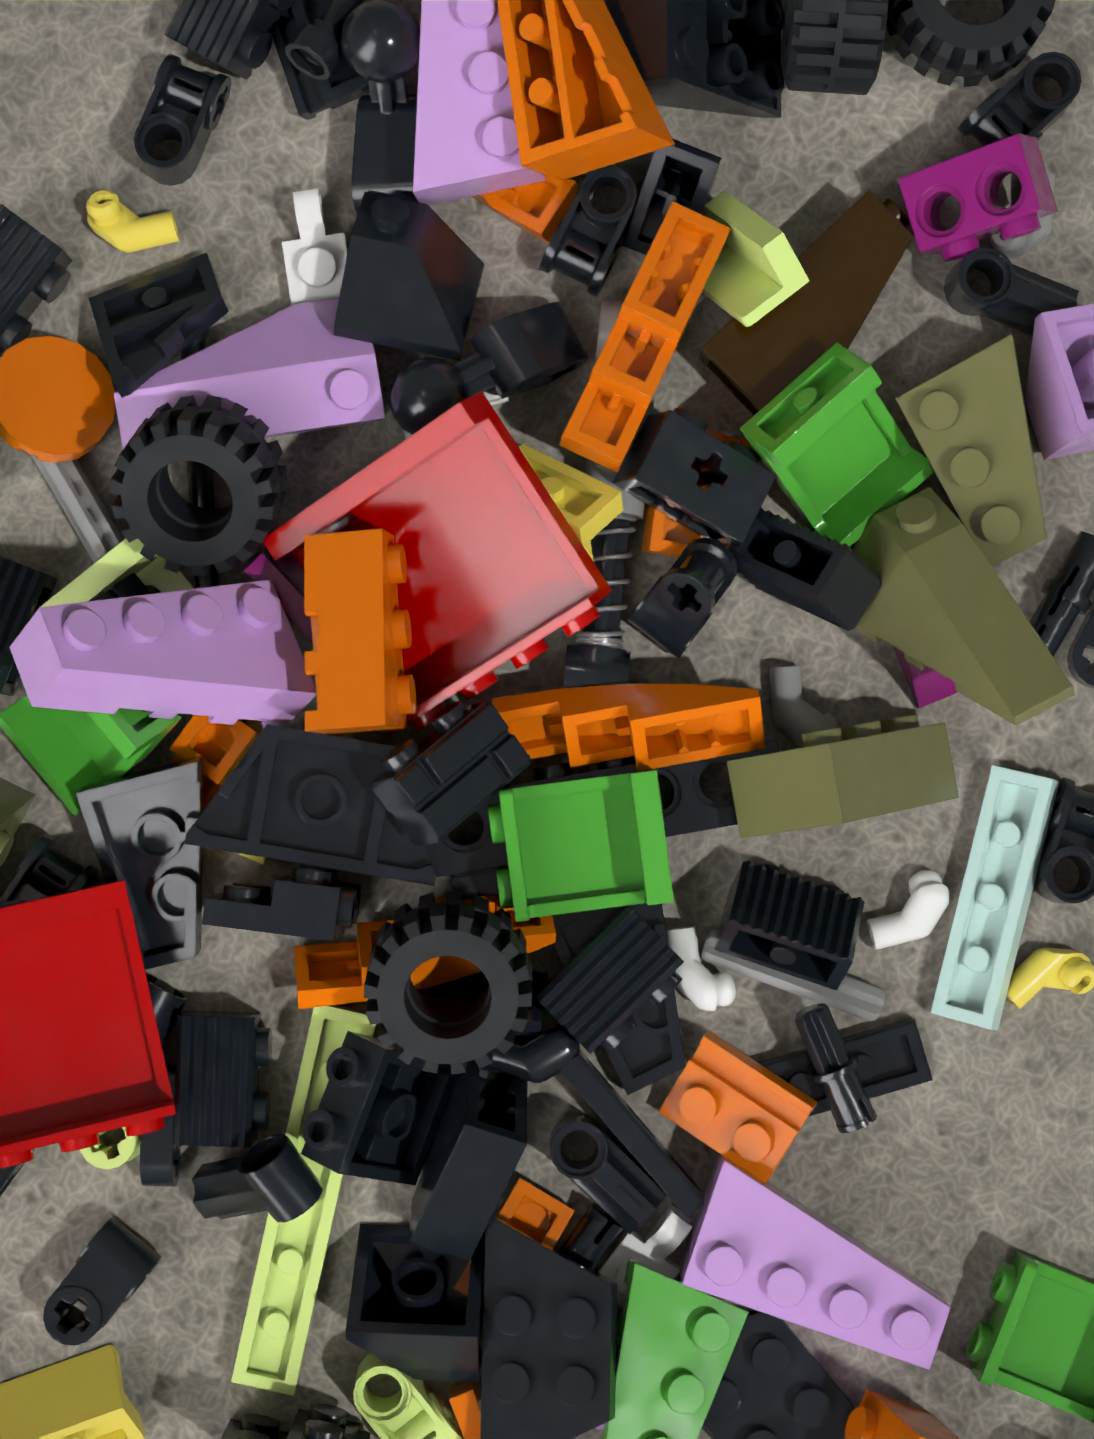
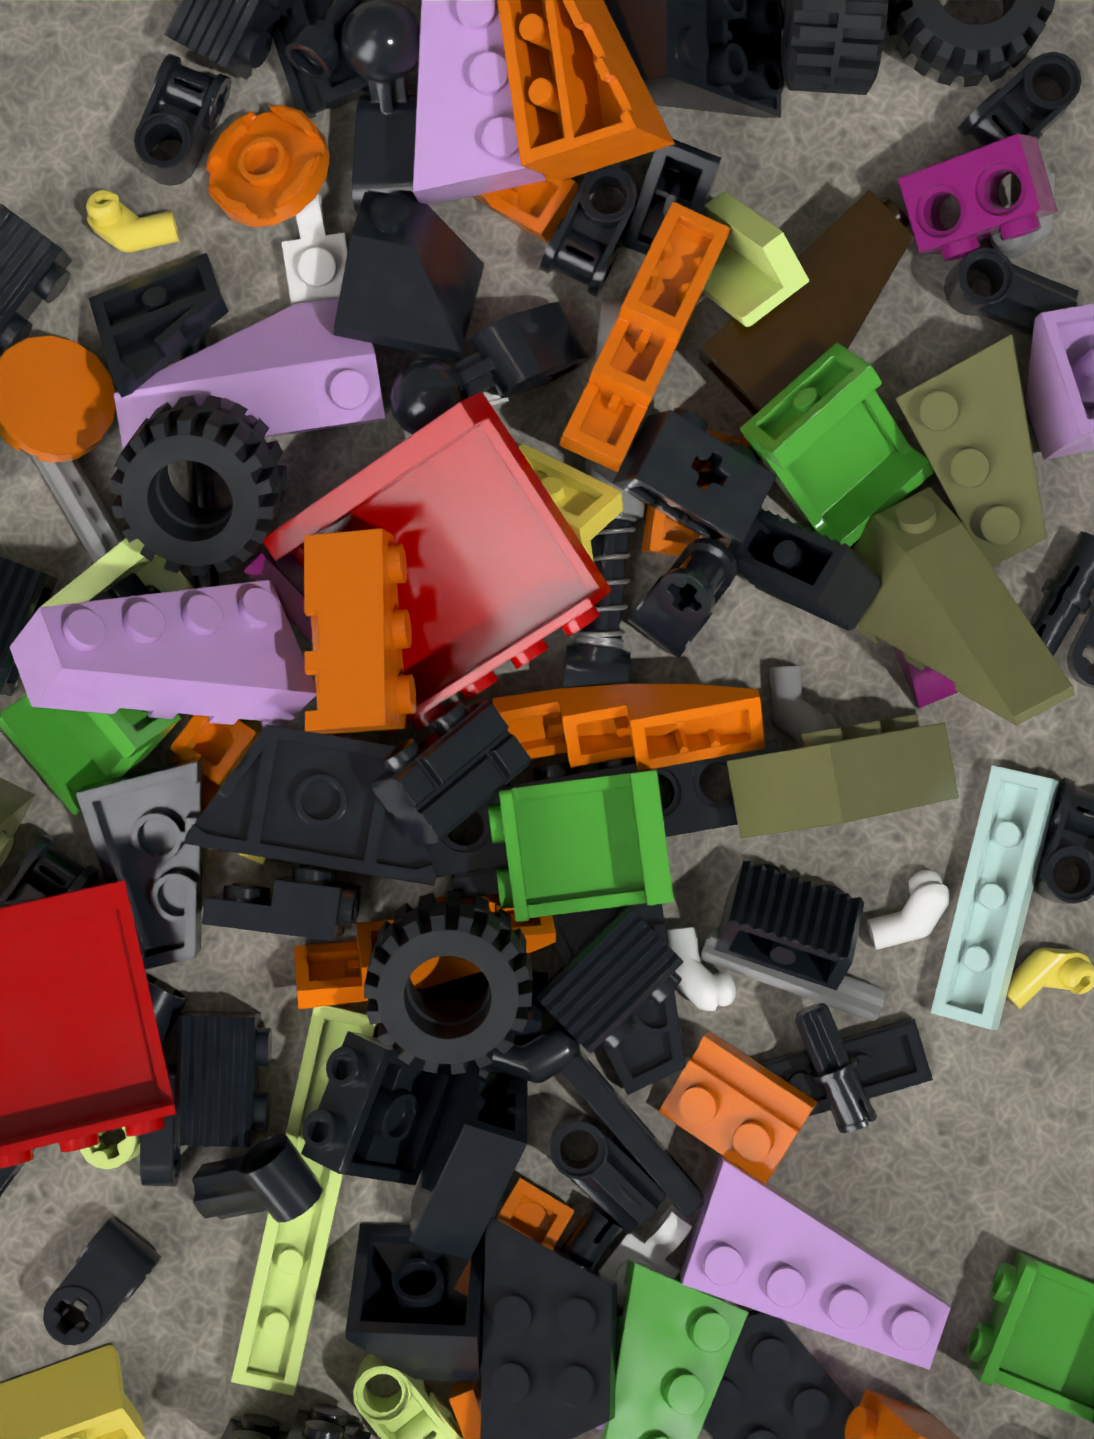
(267, 166): none -> orange tile

